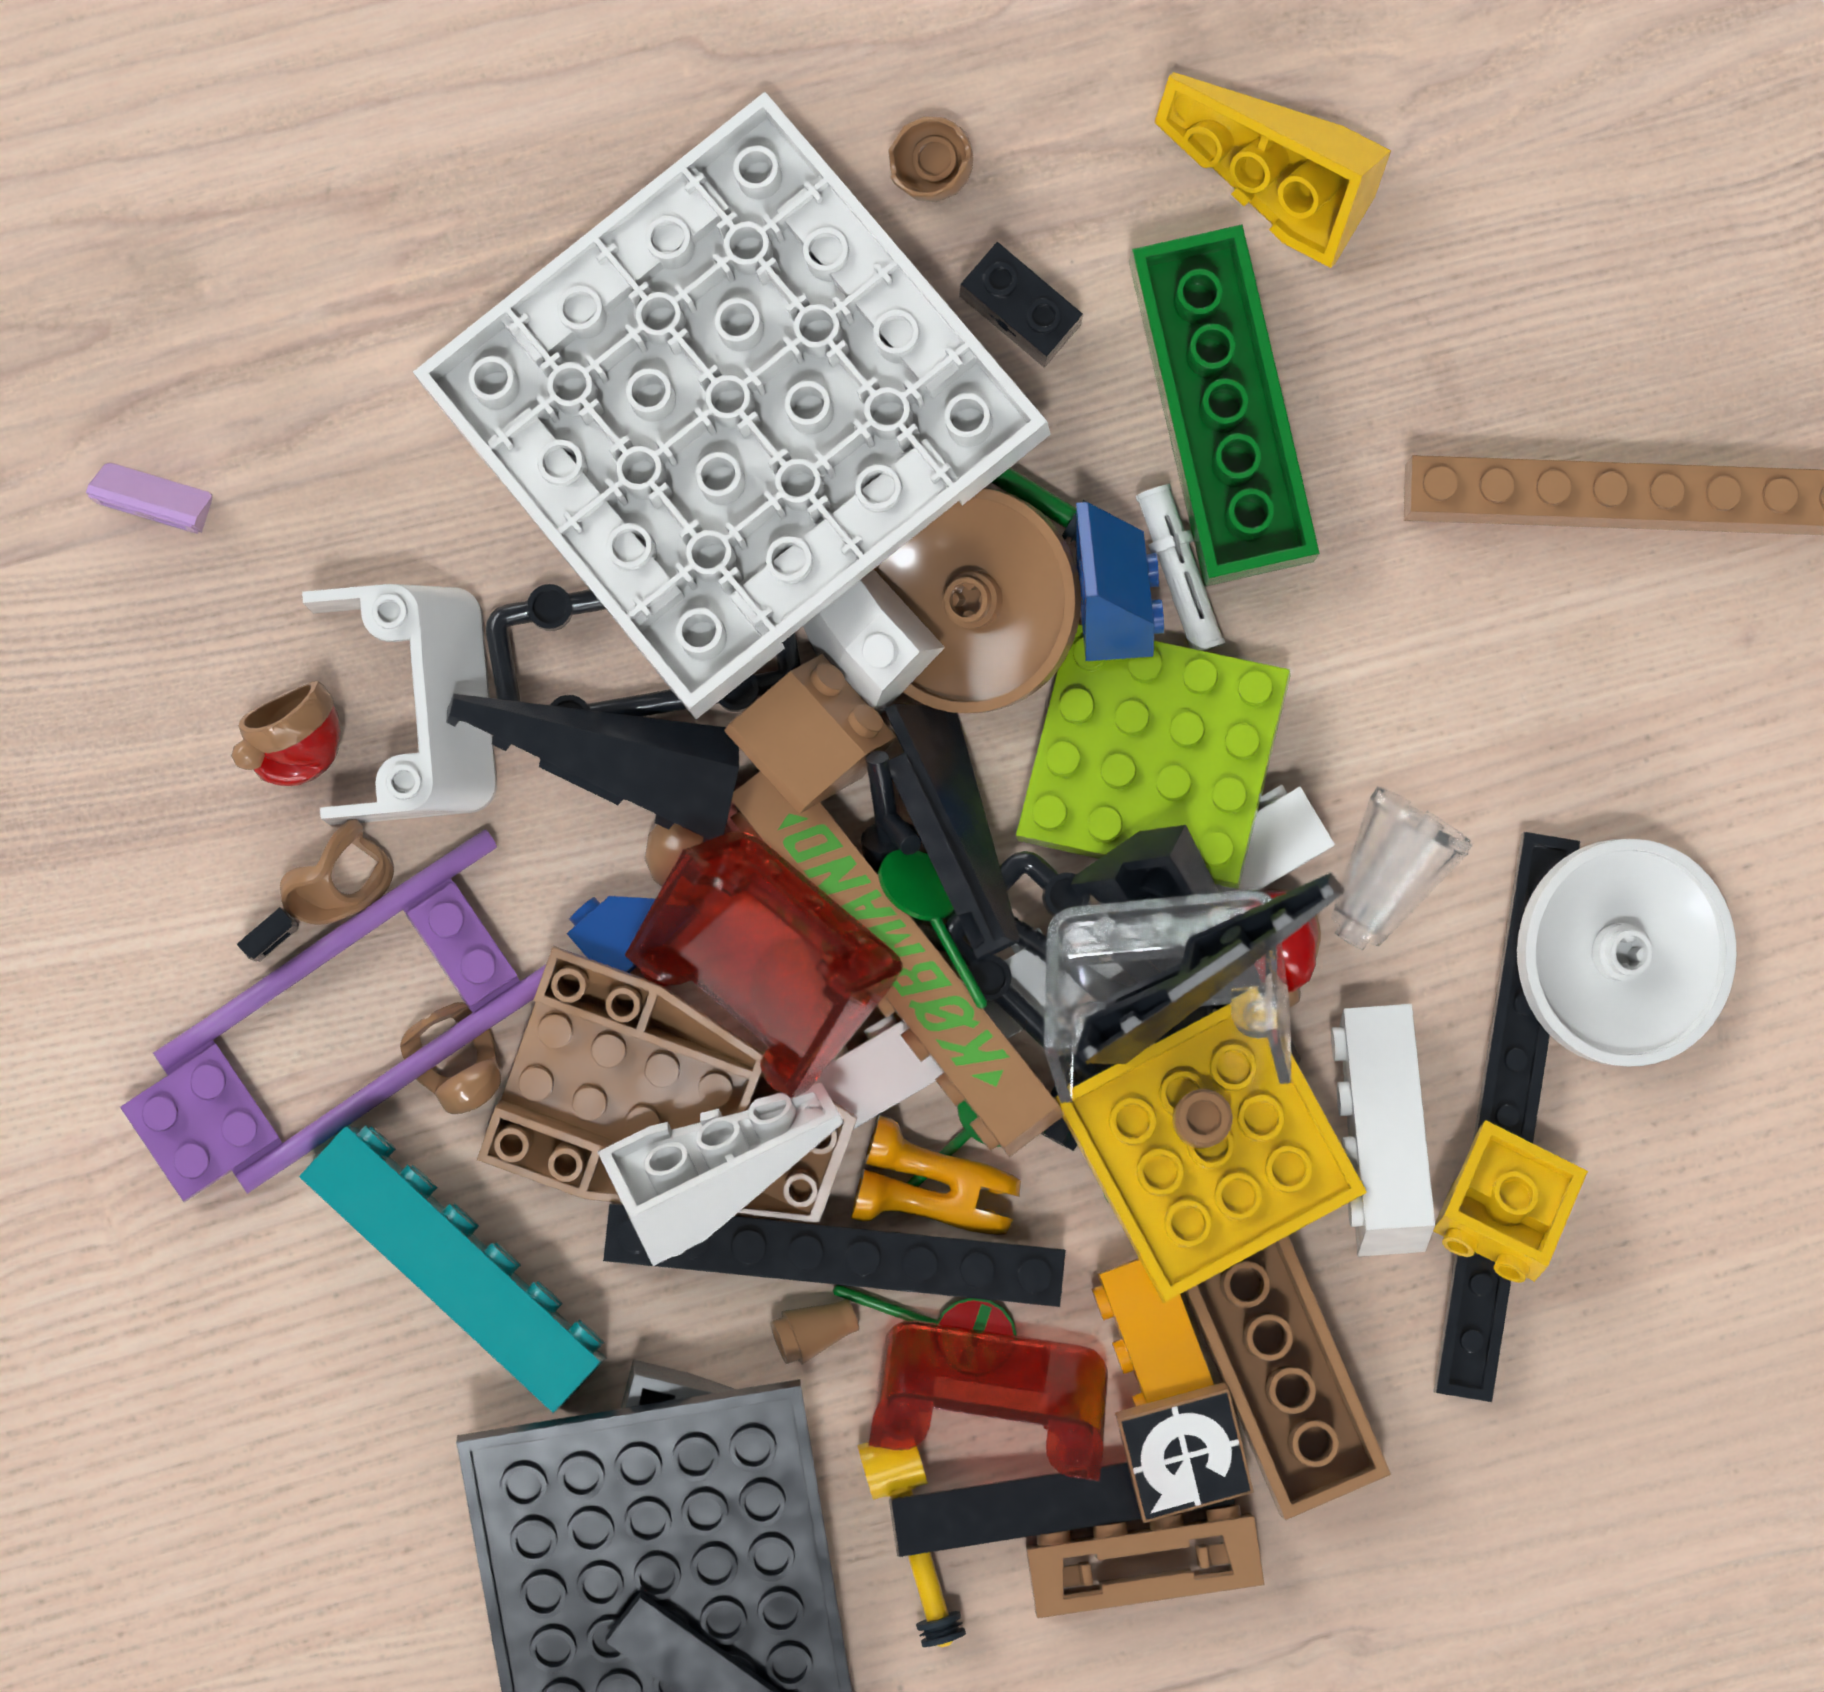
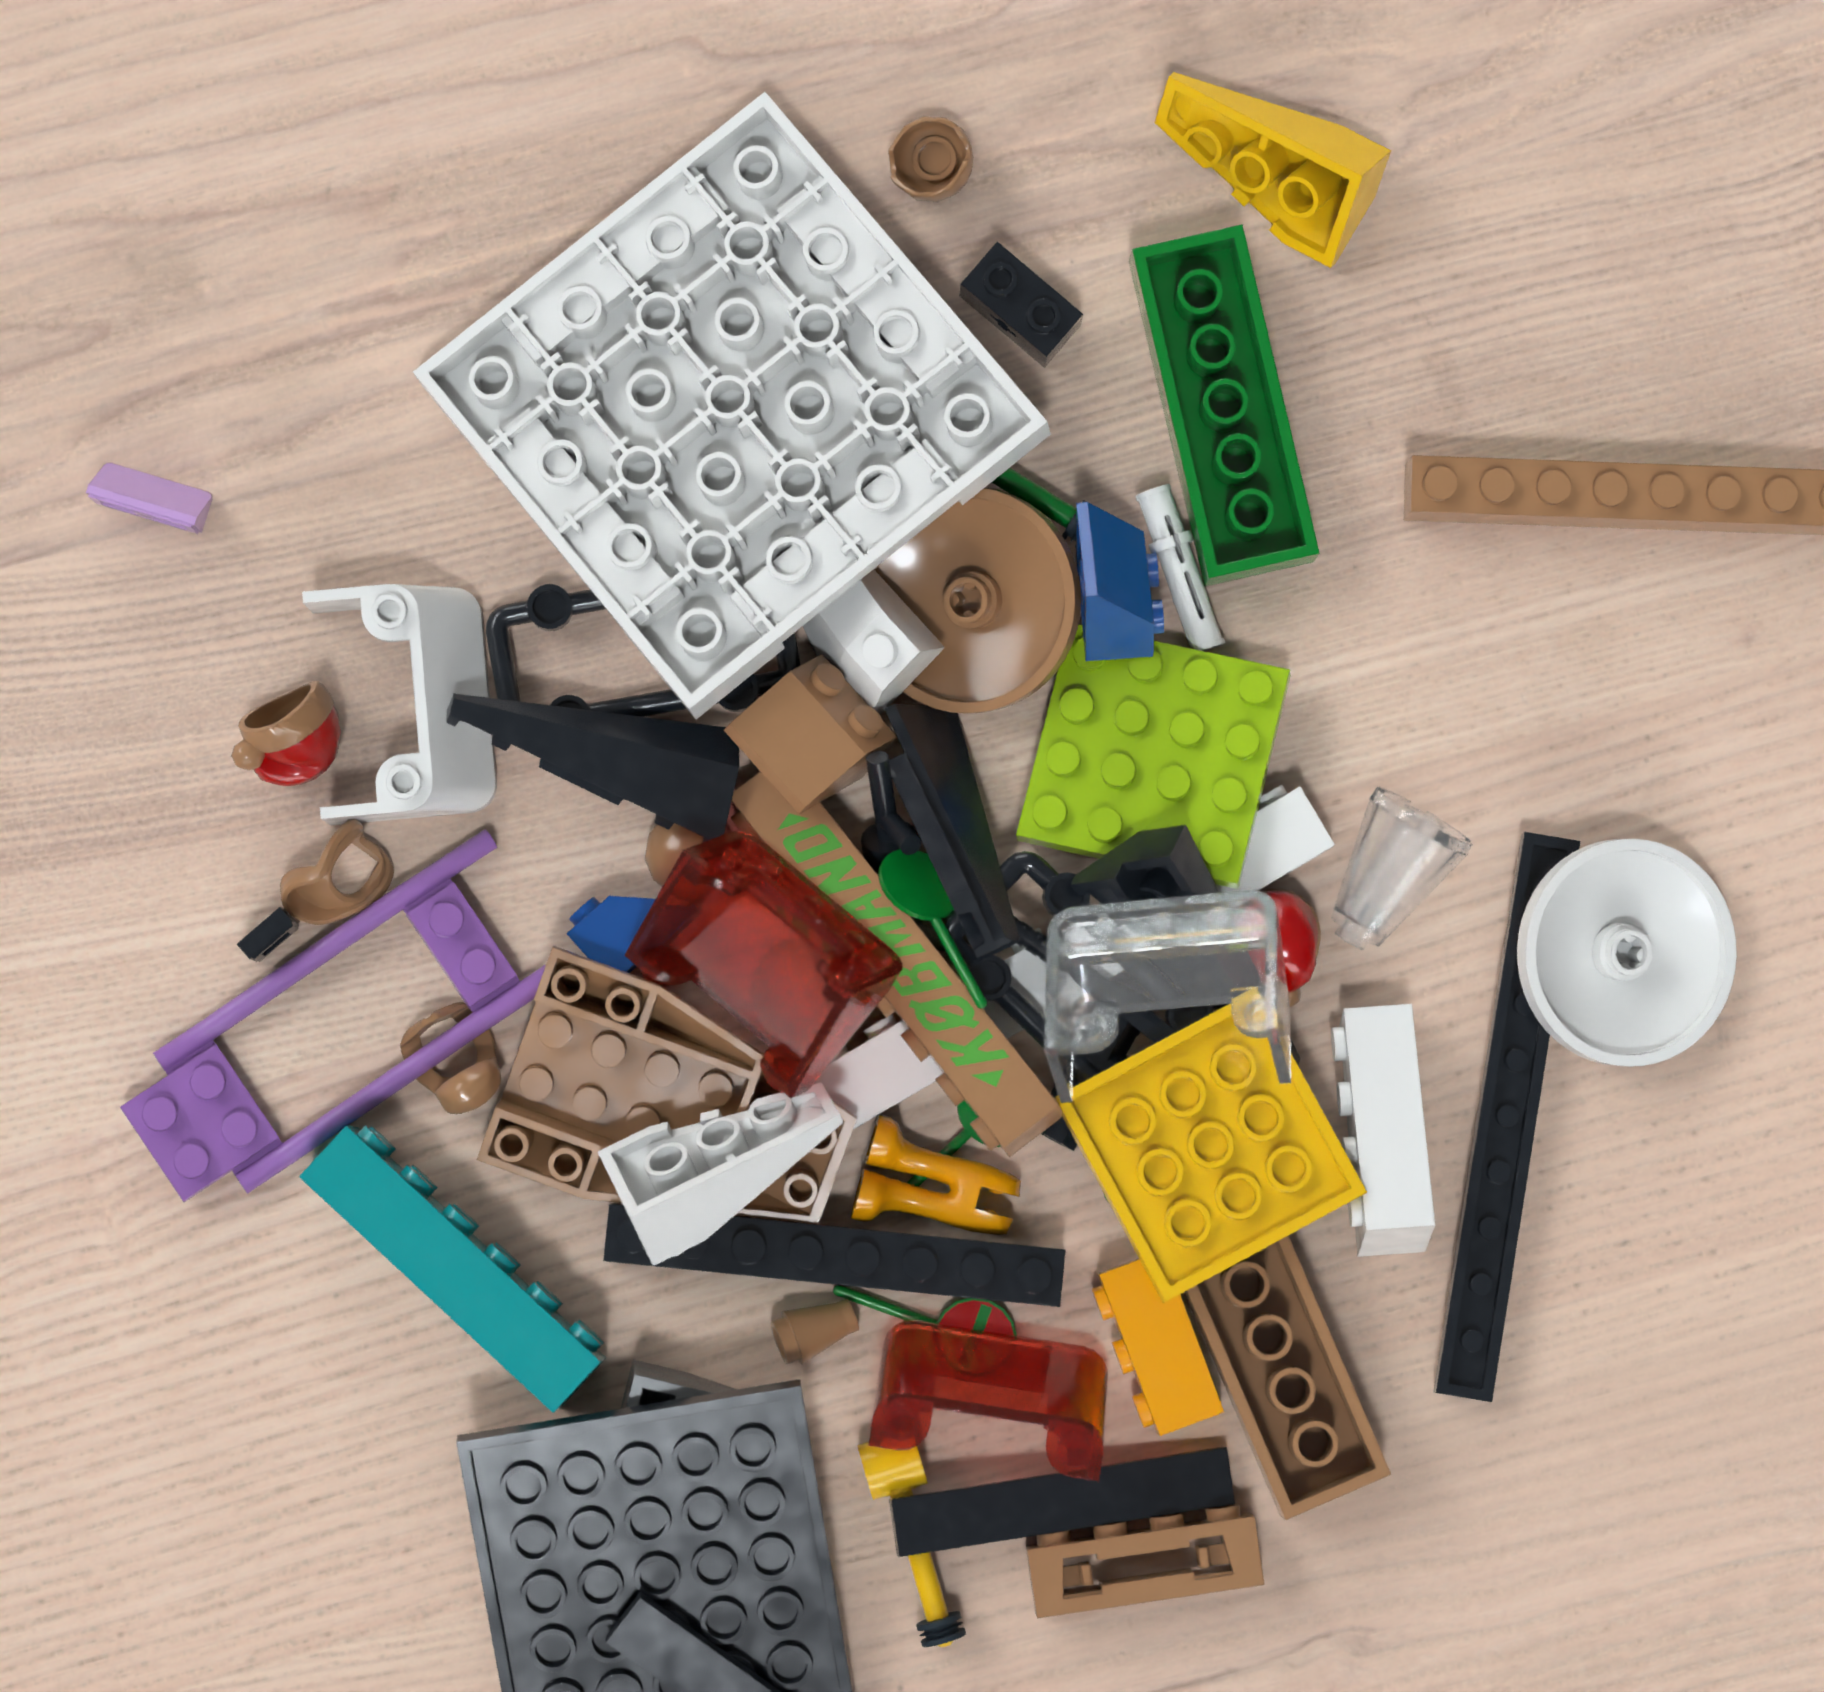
(1184, 1452): tile -> none
(1202, 1118): medium nougat tile -> none
(1209, 963): black wedge -> none
(1509, 1203): yellow plate -> none

